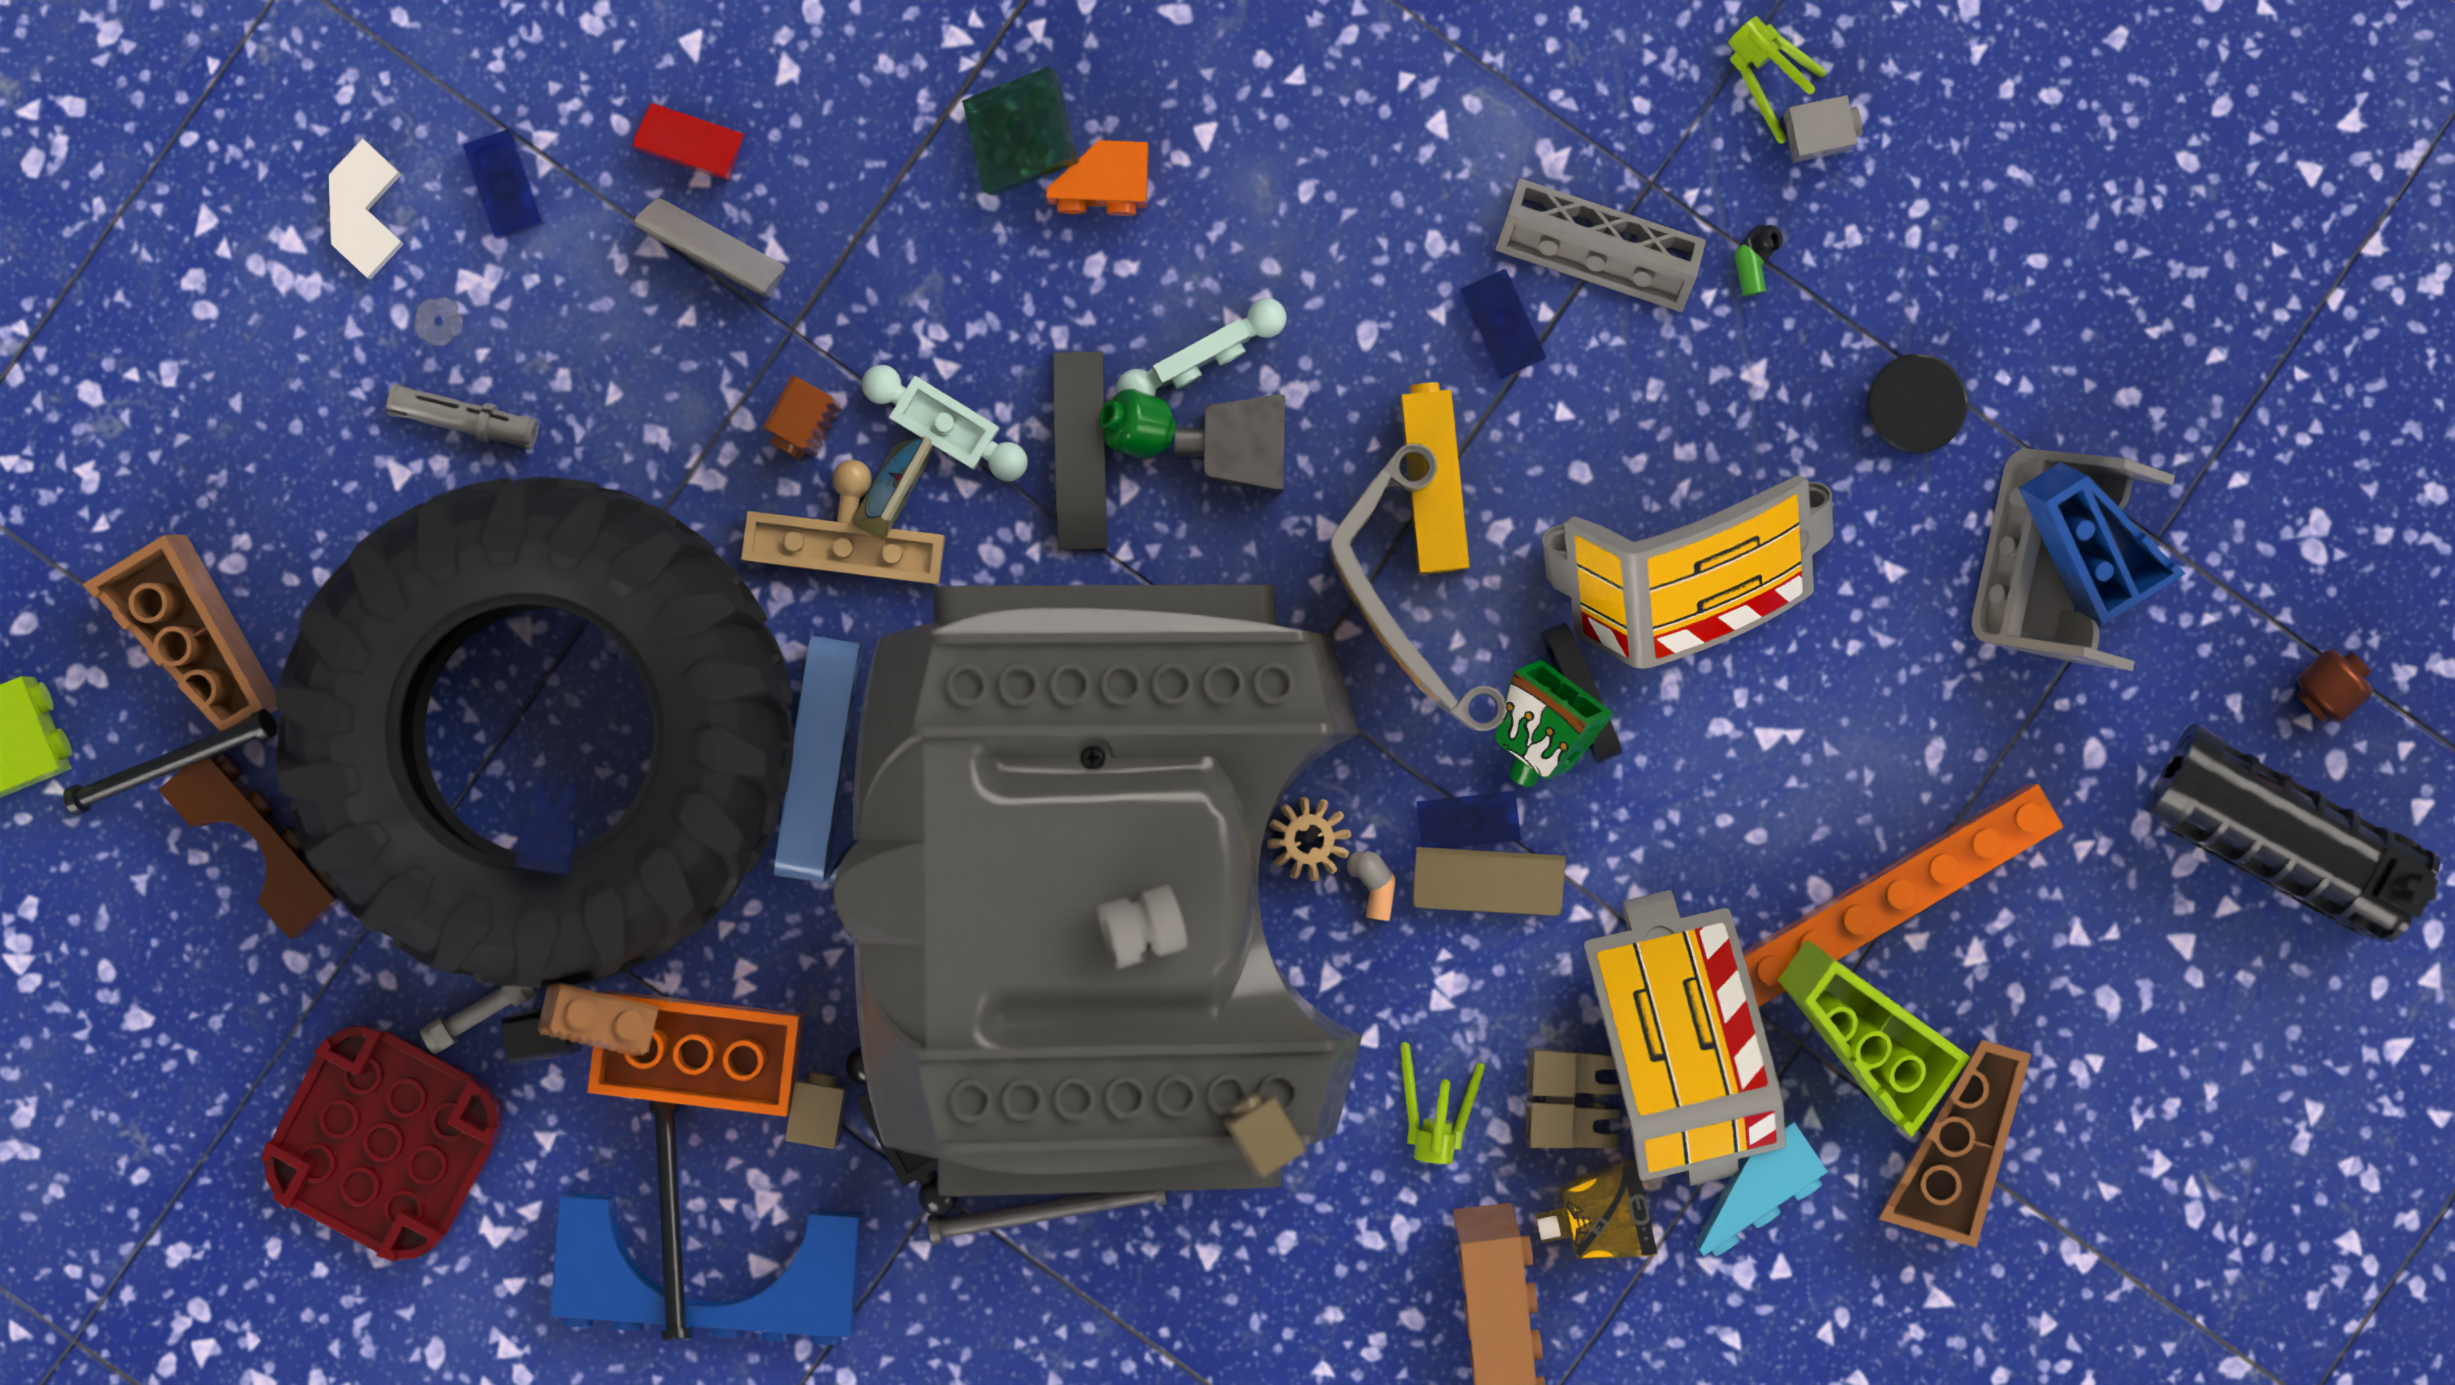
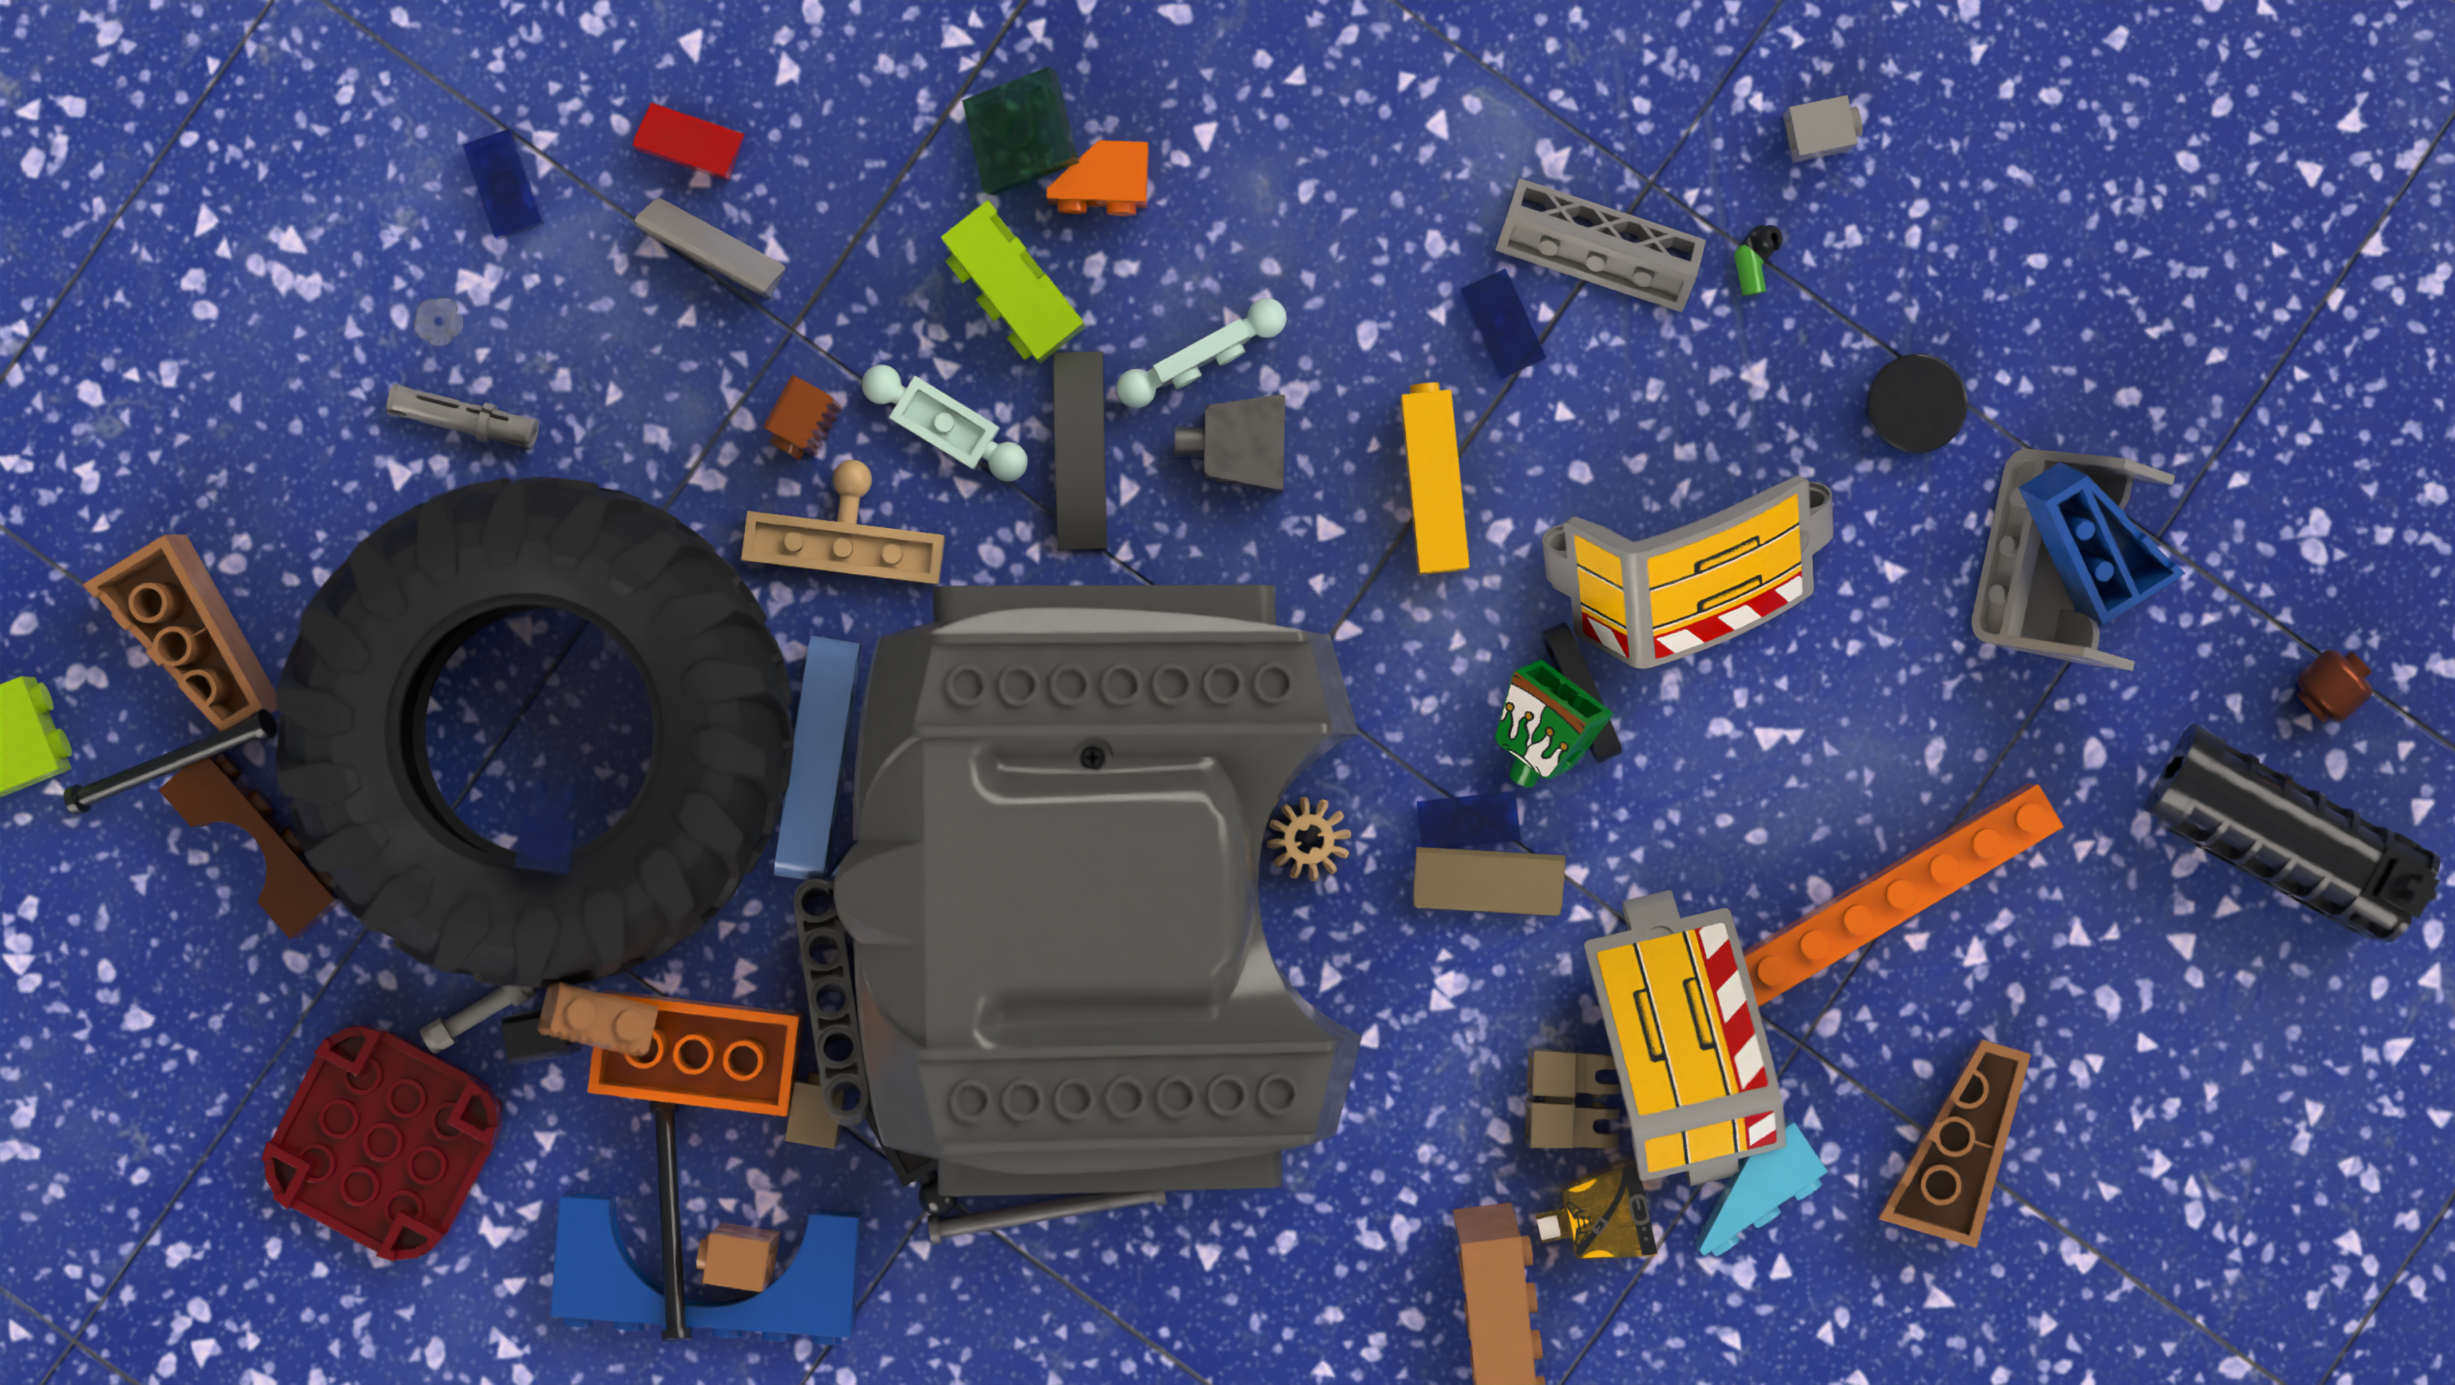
(352, 191): white tile -> none
(739, 1257): none -> medium nougat brick
(837, 1025): none -> dark grey beam
(893, 486): olive slope -> none
(1011, 284): none -> lime wedge
(1137, 424): green head -> none
(1142, 926): light grey wheel -> none
(1263, 1133): dark tan brick -> none
(1374, 611): light grey panel -> none
(1378, 879): arm -> none
(1436, 1139): lime plant -> none
(1759, 44): lime plant -> none
(1882, 1045): lime wedge -> none

